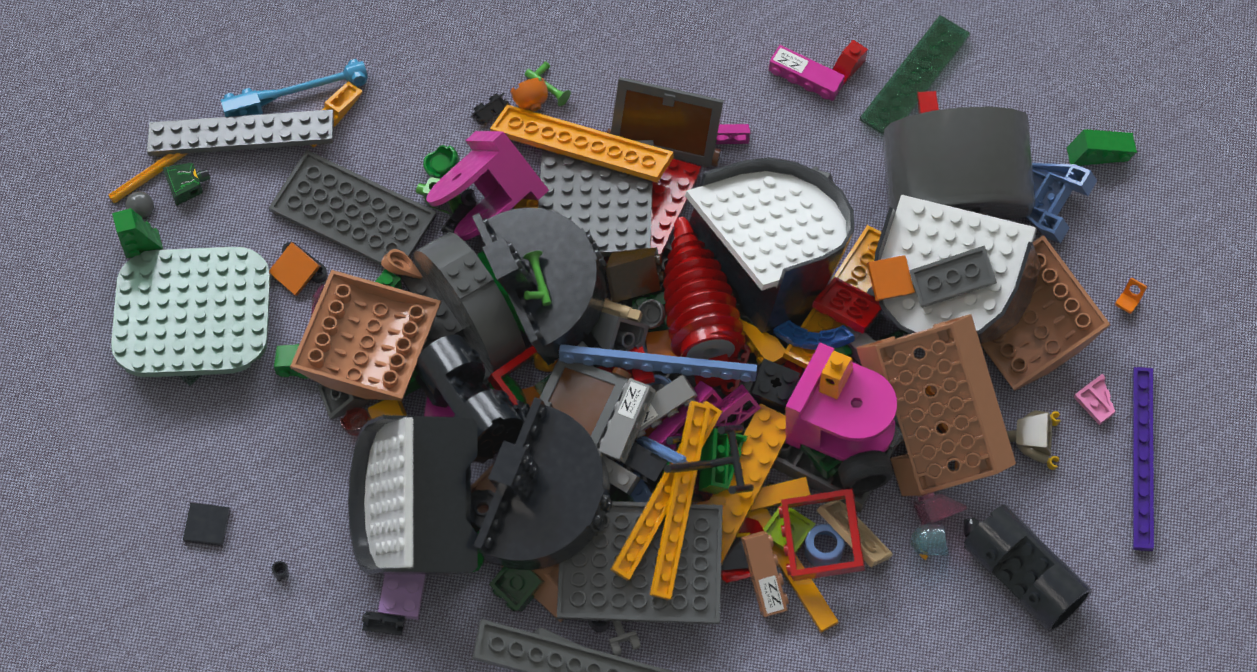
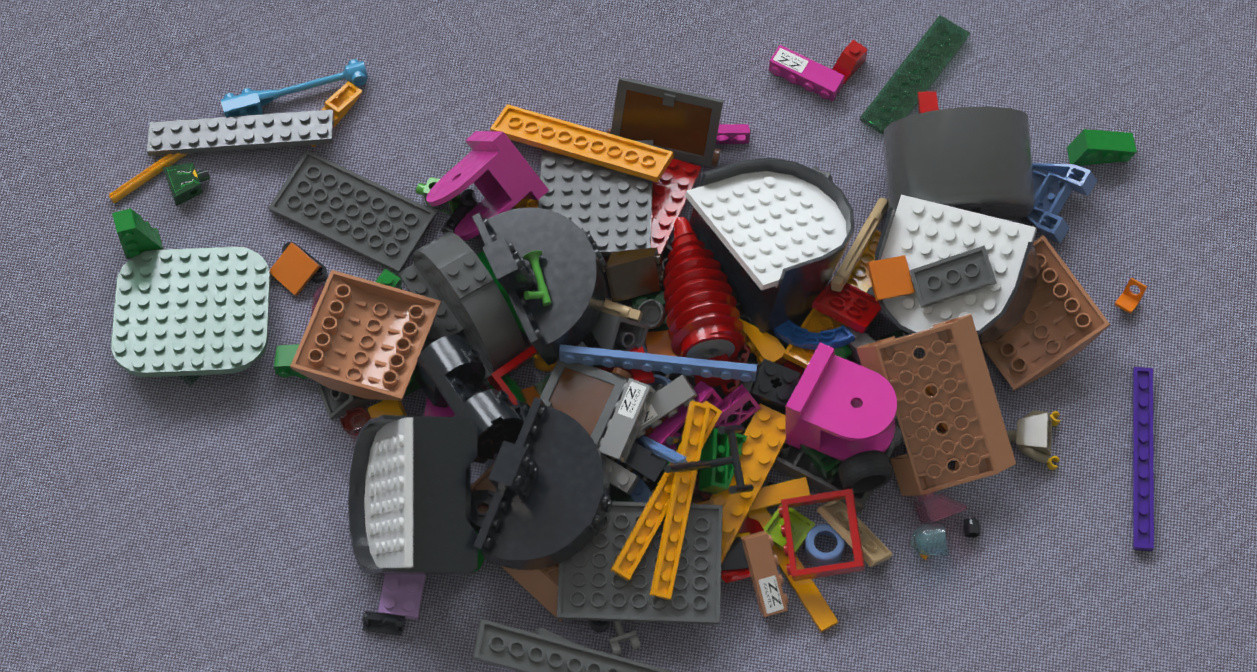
(140, 203): dark grey hair -> none
(206, 524): black tile -> none
(277, 566): black hose -> none
(400, 264): nougat piece -> none
(440, 161): green piece -> none
(484, 112): black hinge -> none
(516, 587): dark green plate -> none
(530, 94): orange cylinder -> none
(560, 95): bright green piece -> none
(837, 369): light orange torso -> none
(859, 245): none -> tan piece
(1027, 567): black cylinder -> none
(1096, 400): bright pink wing -> none

